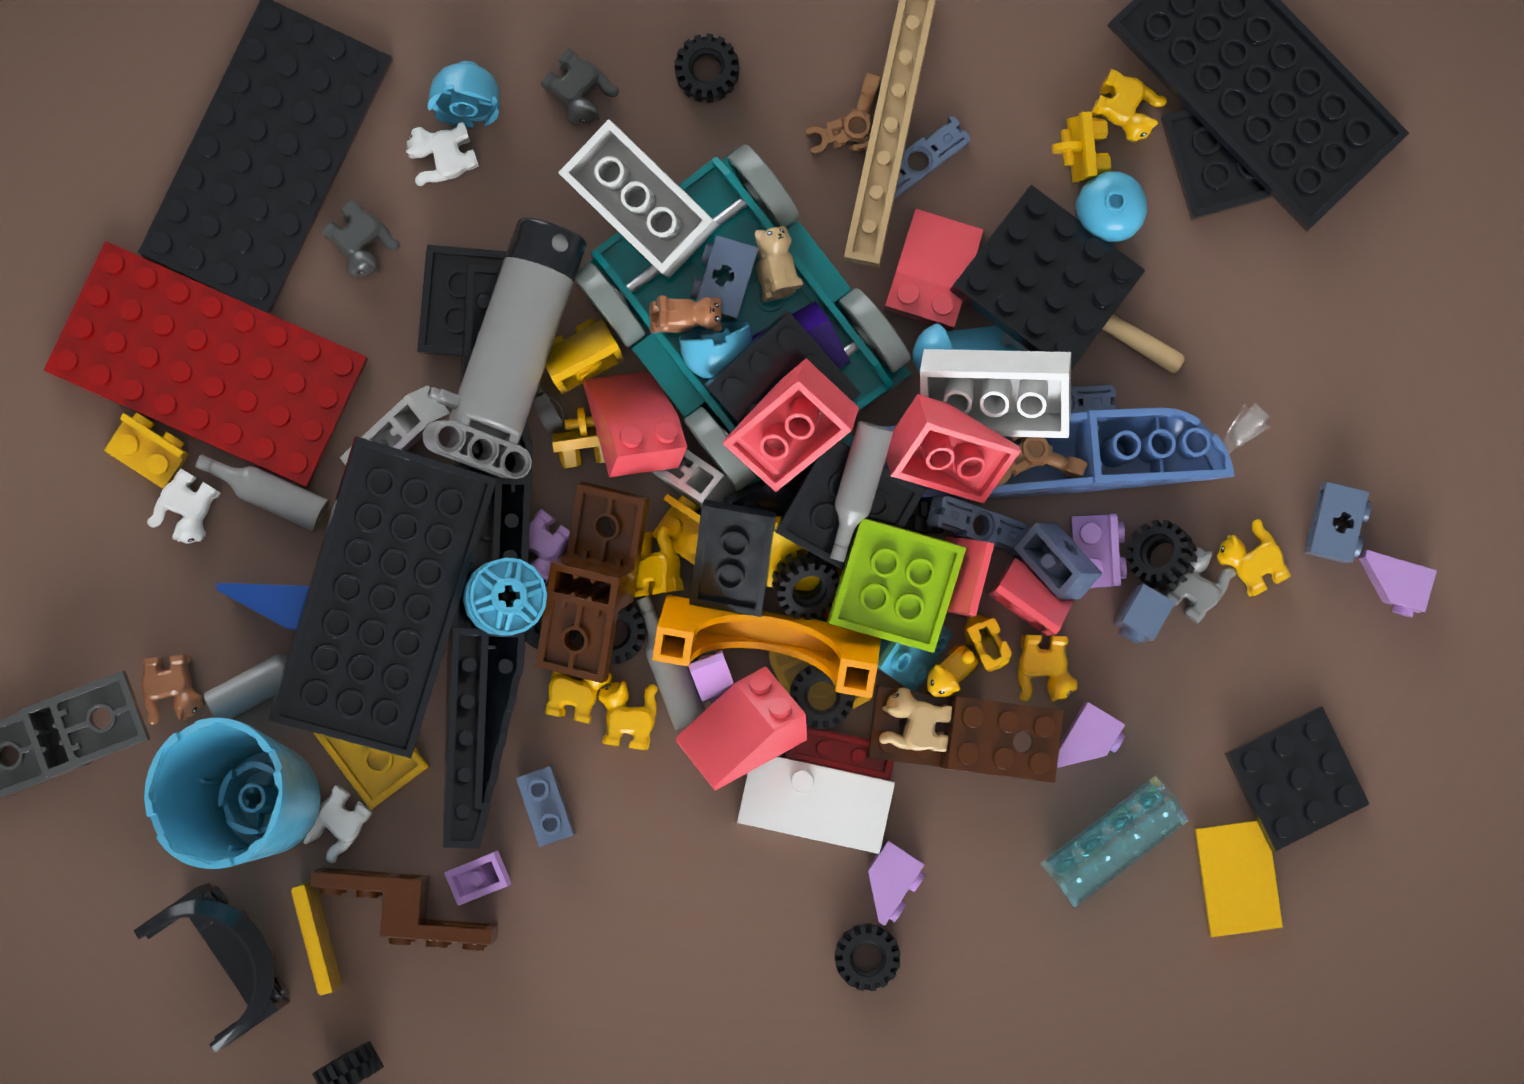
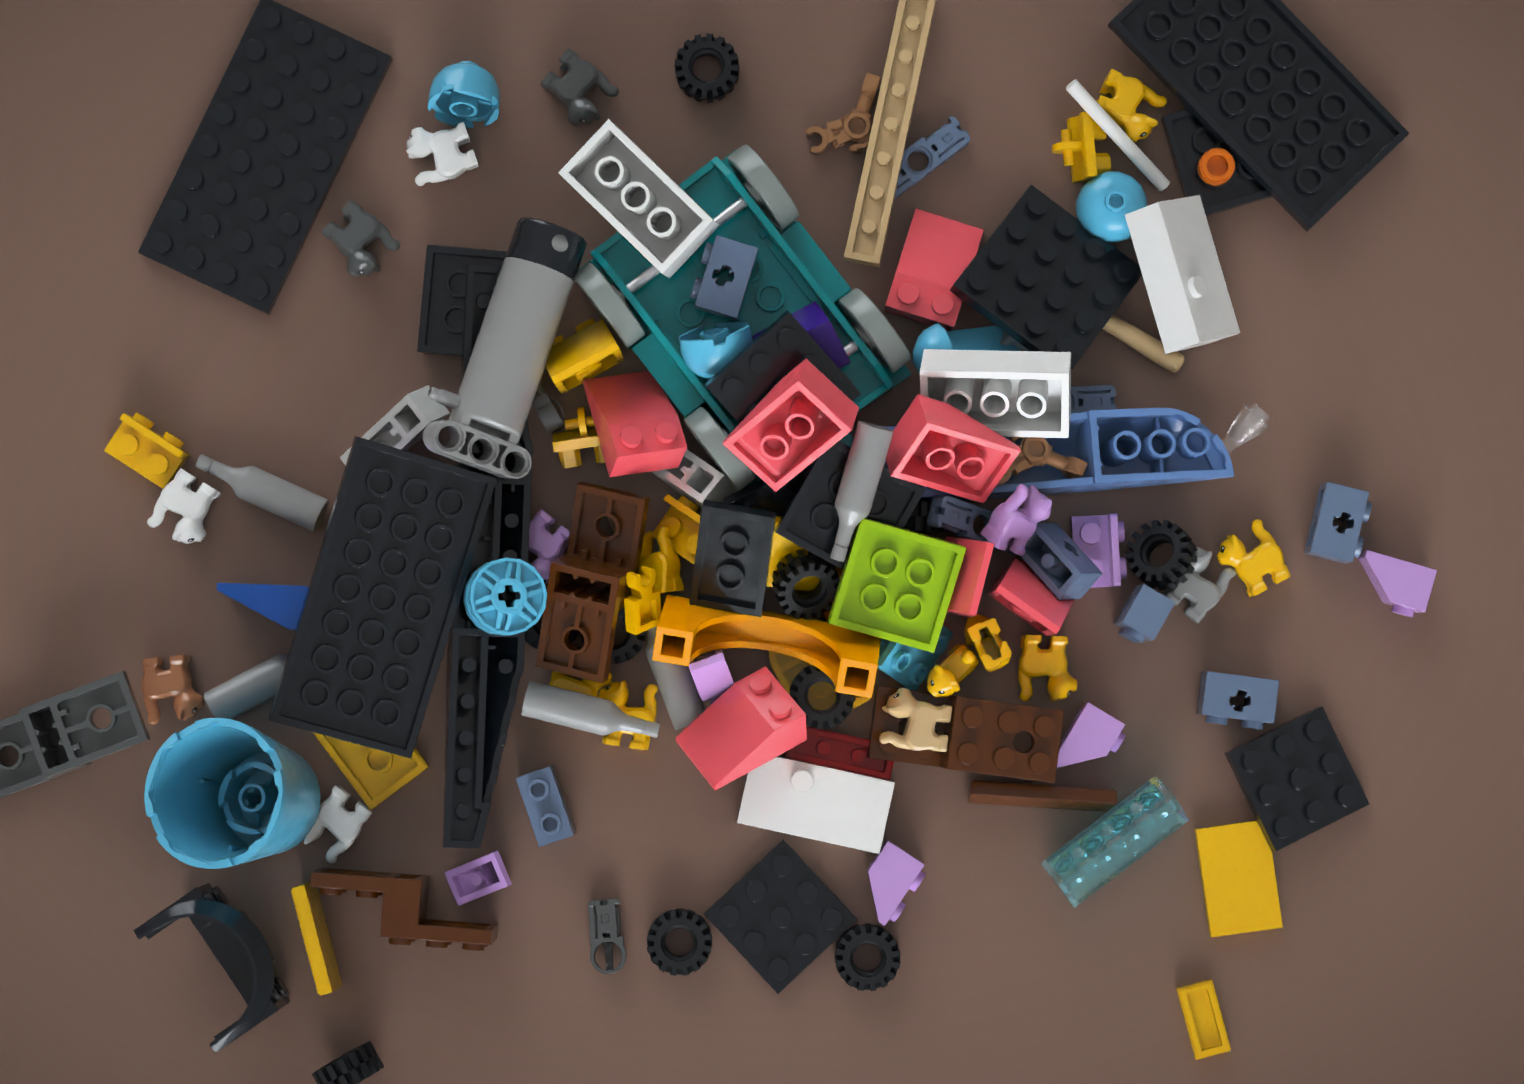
(206, 364): red plate -> none
(581, 711): none -> light grey piece
(605, 928): none -> dark grey piece
(644, 603): none -> yellow plate
(679, 964): none -> black tyre
(684, 314): nougat animal -> none
(776, 264): tan animal -> none
(780, 916): none -> black plate
(1016, 525): none -> lavender animal
(1042, 796): none -> reddish brown tile
(1118, 136): none -> white bar
(1182, 273): none -> white brick
(1203, 1019): none -> yellow tile
(1216, 166): none -> orange tile
(1259, 697): none -> sand blue brick

